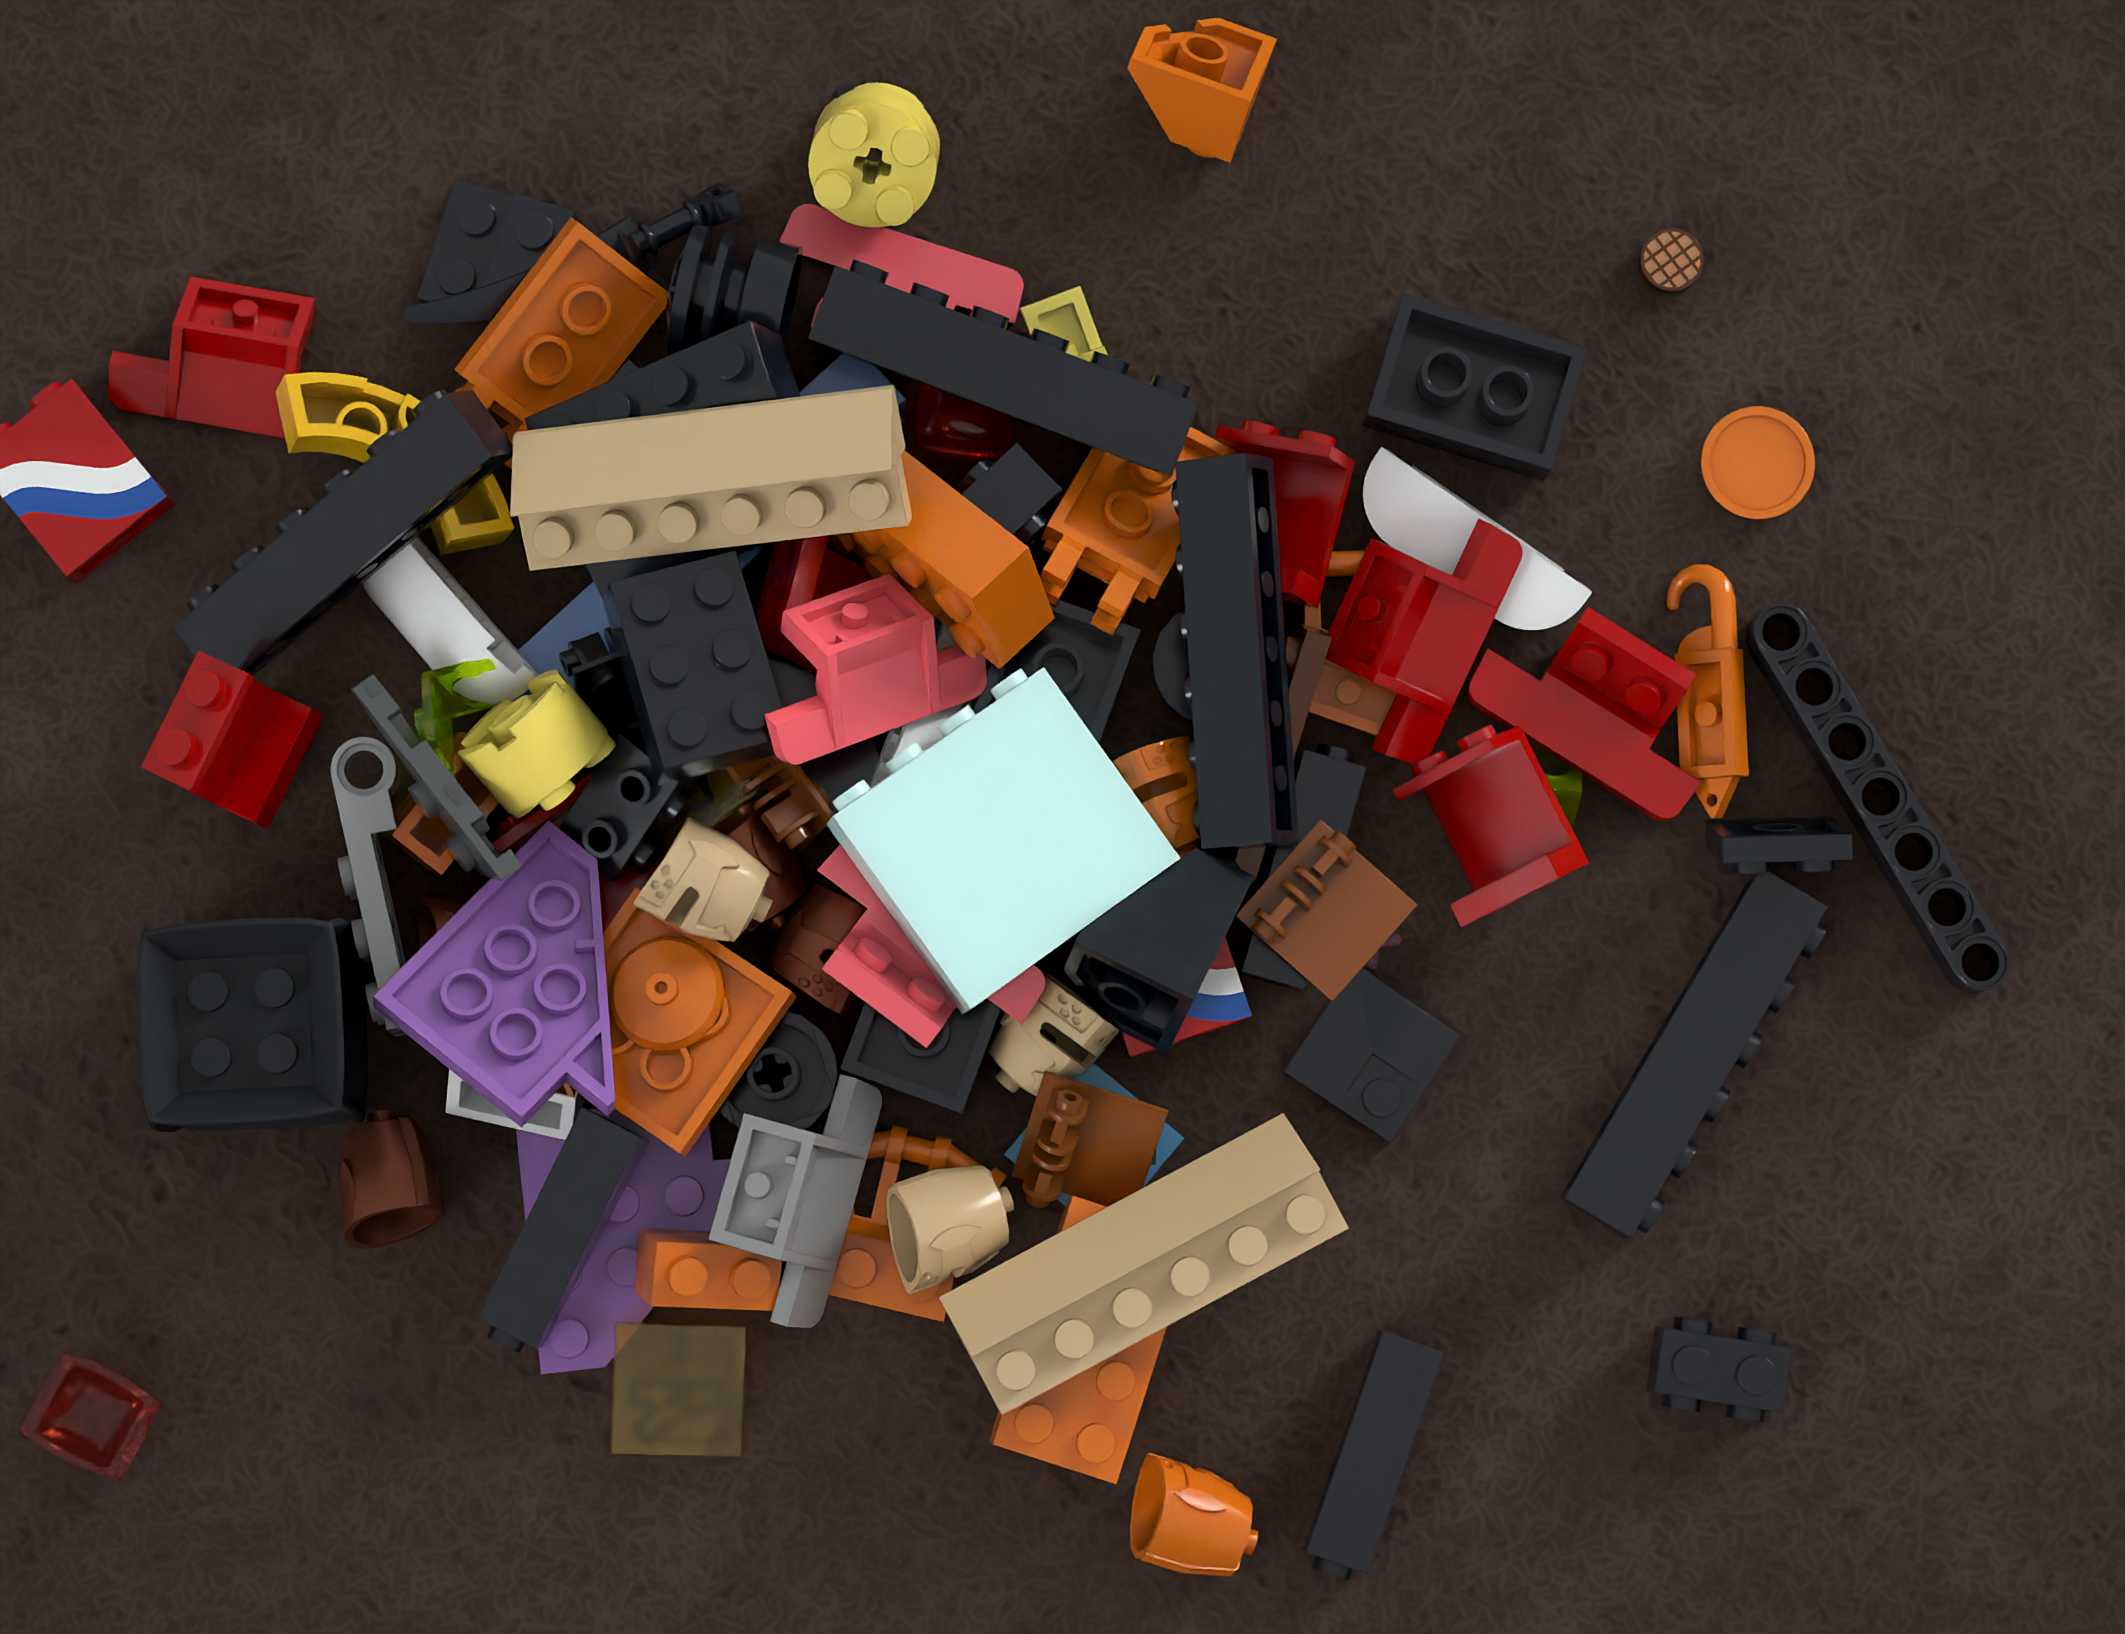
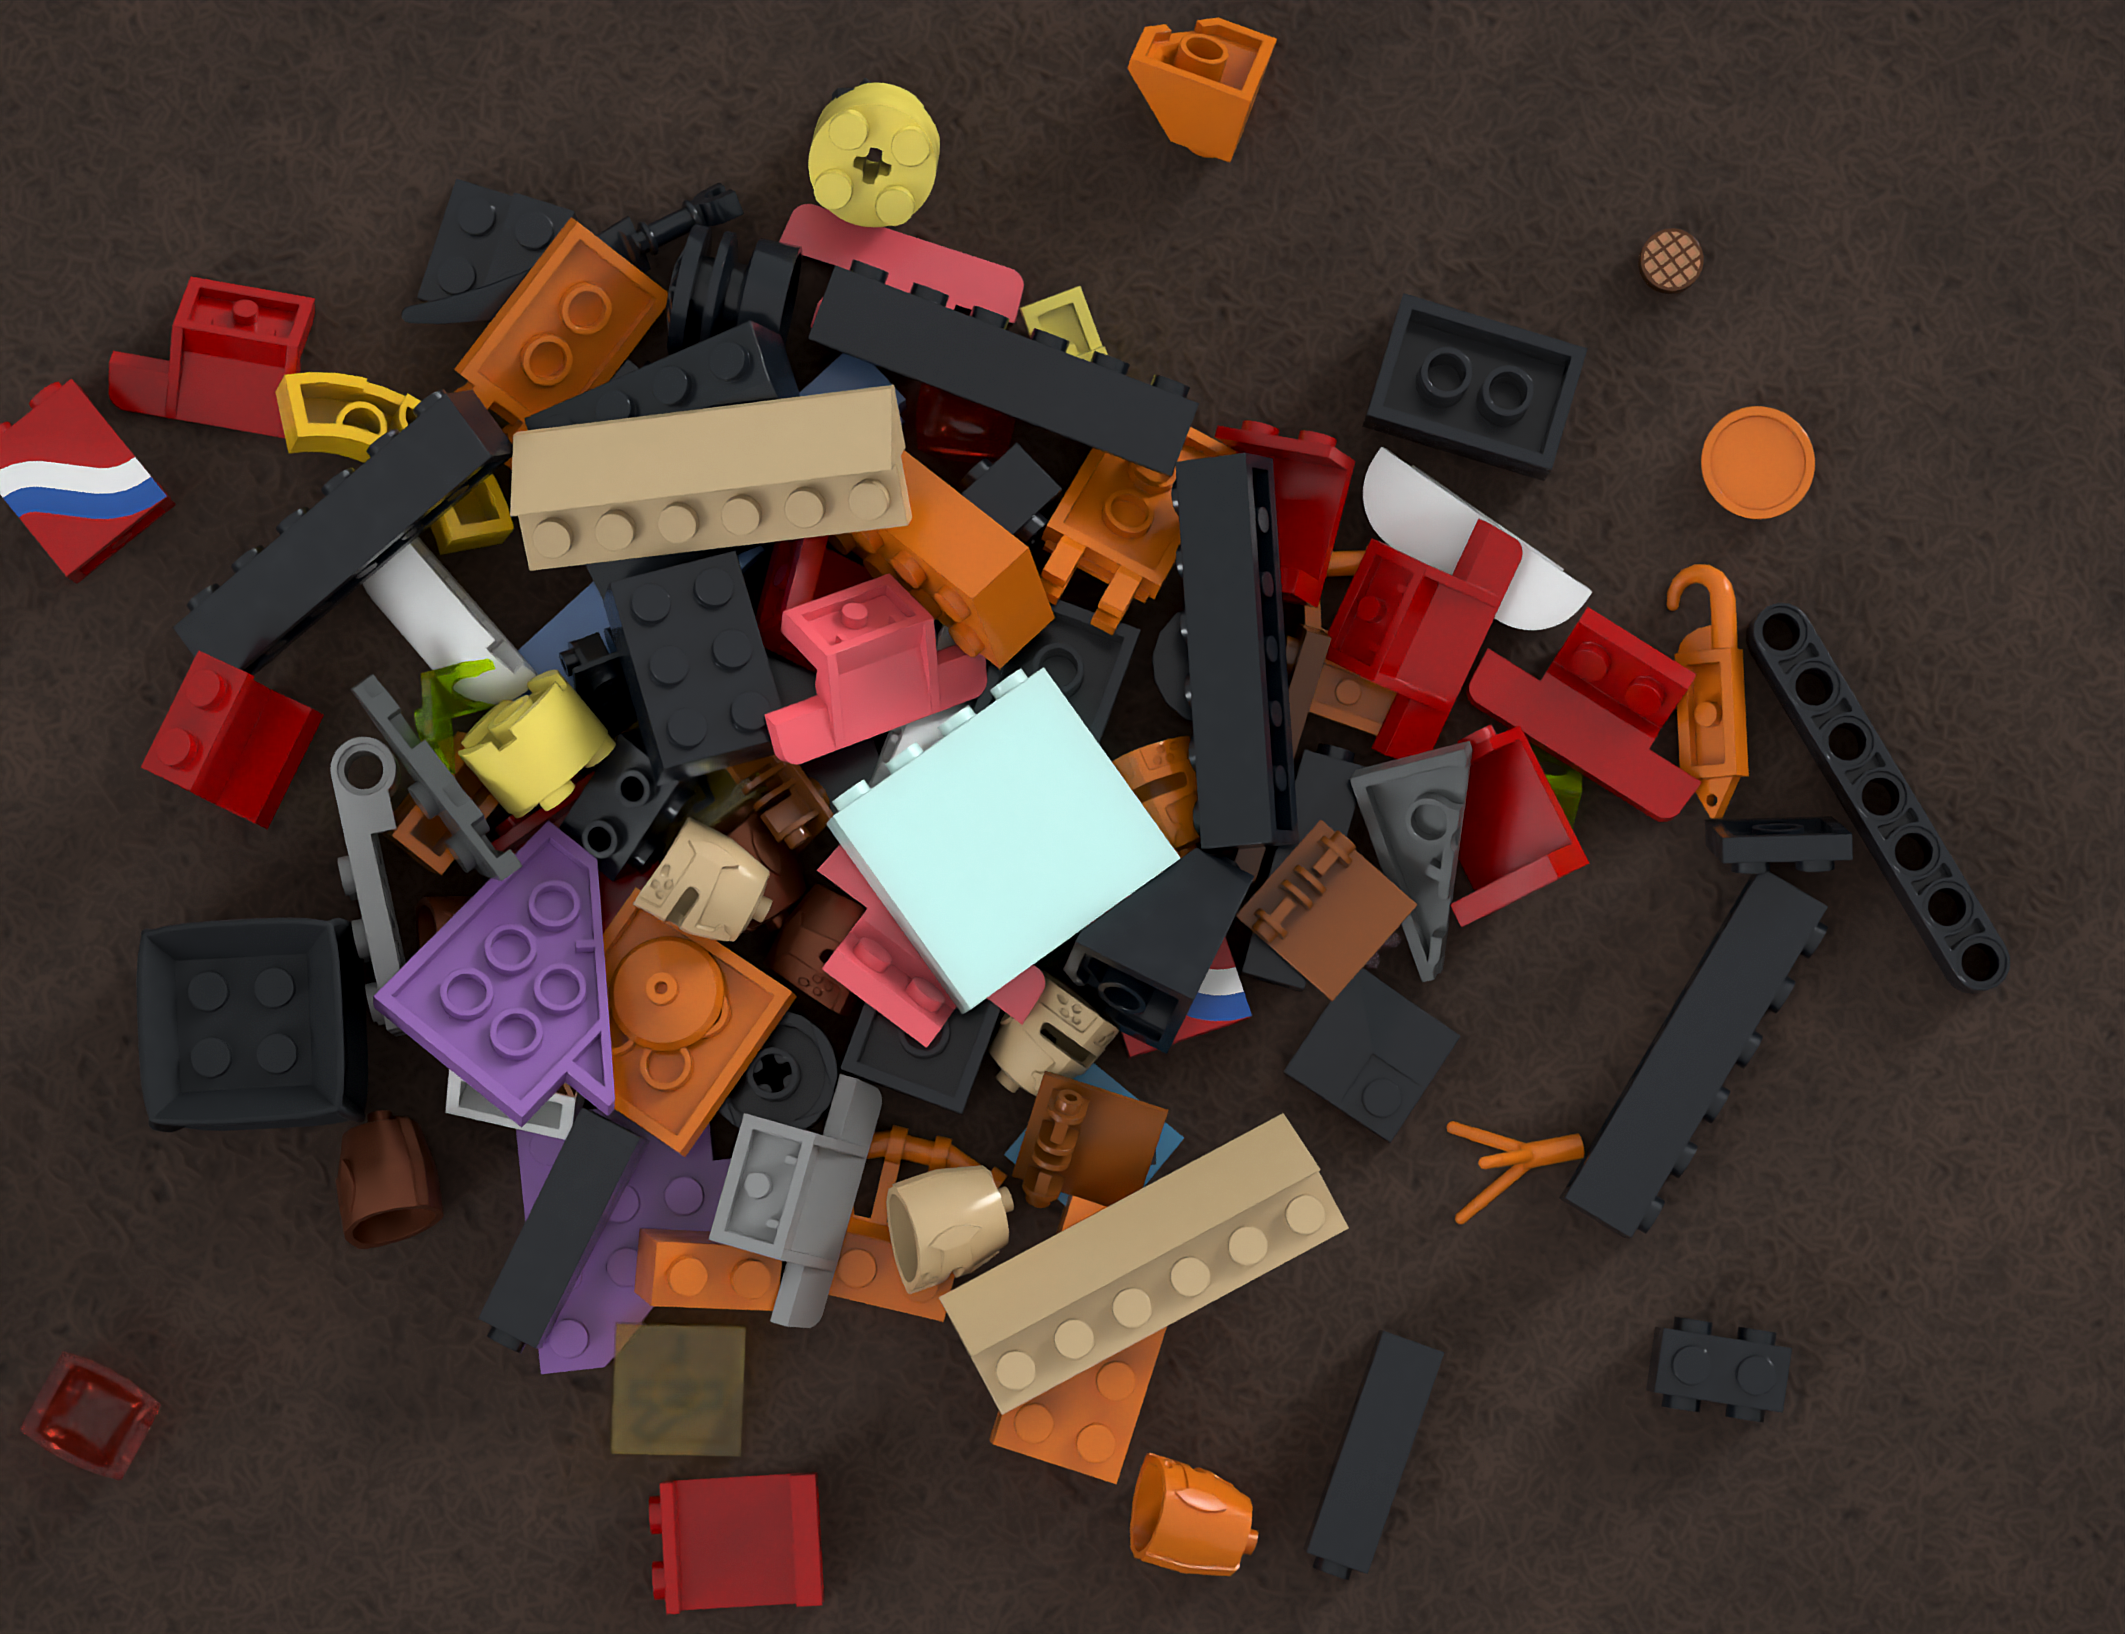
(738, 1542): none -> red panel
(1416, 829): none -> dark grey wing
(1519, 1154): none -> orange plant

